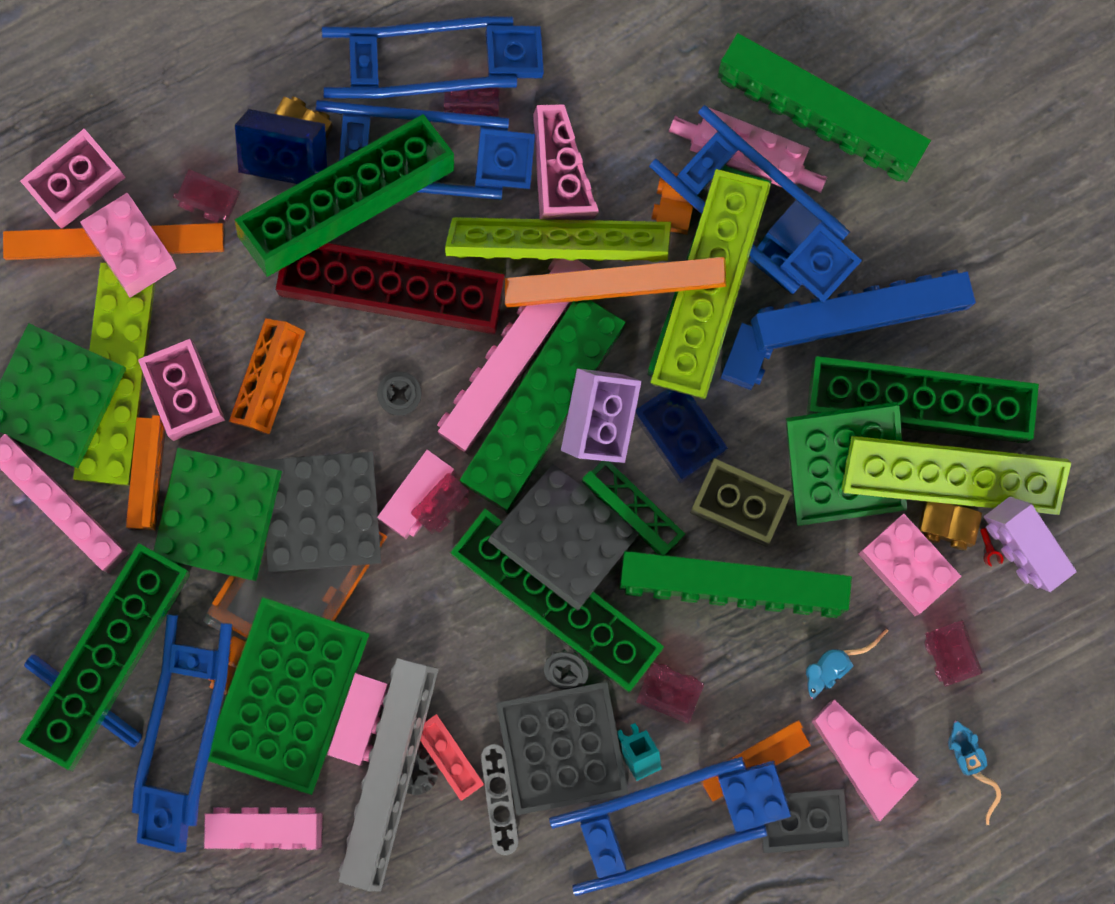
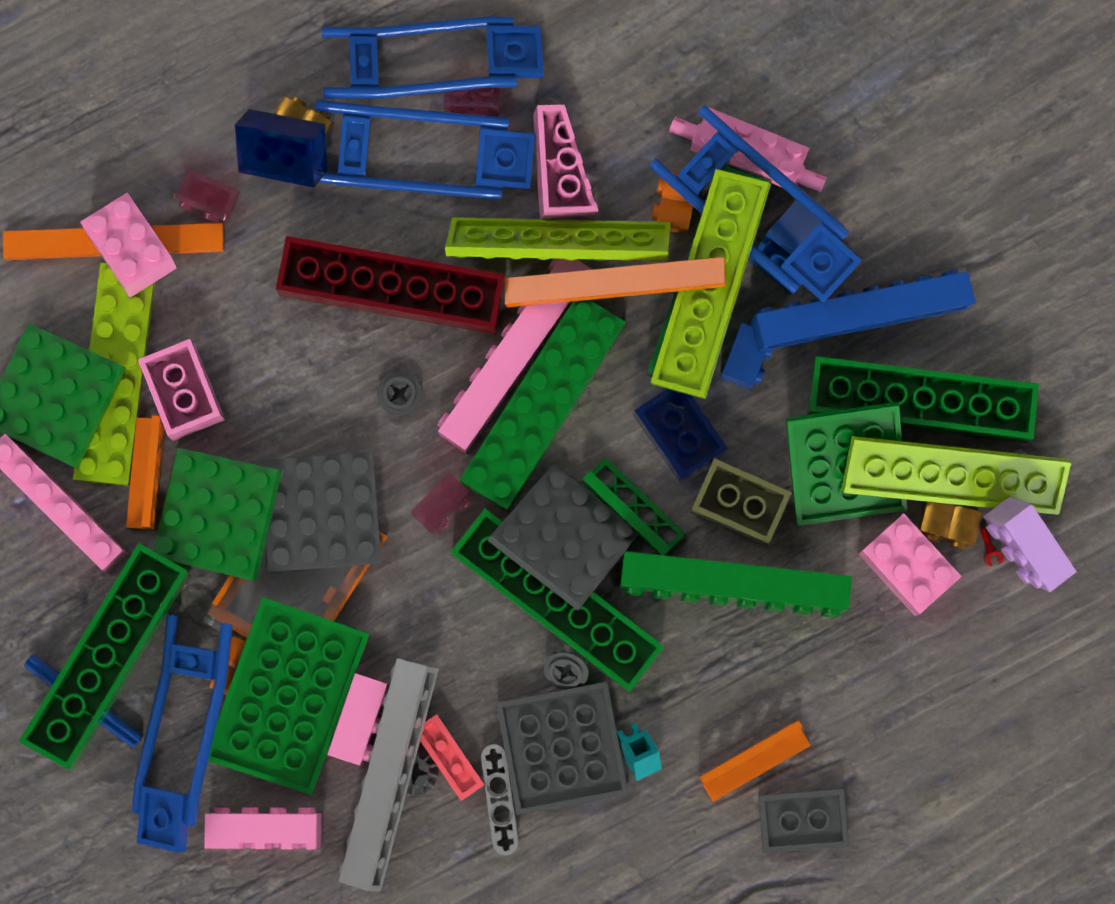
(72, 179): bright pink brick -> none
(270, 376): orange fence -> none
(344, 195): green brick -> none
(415, 487): bright pink brick -> none
(601, 415): lavender brick -> none
(670, 692): clear pink bracket -> none
(752, 797): blue plate -> none
(822, 108): green brick -> none
(833, 666): dark azure animal -> none
(870, 767): bright pink wedge -> none
(952, 653): clear pink bracket -> none
(971, 758): dark azure animal -> none

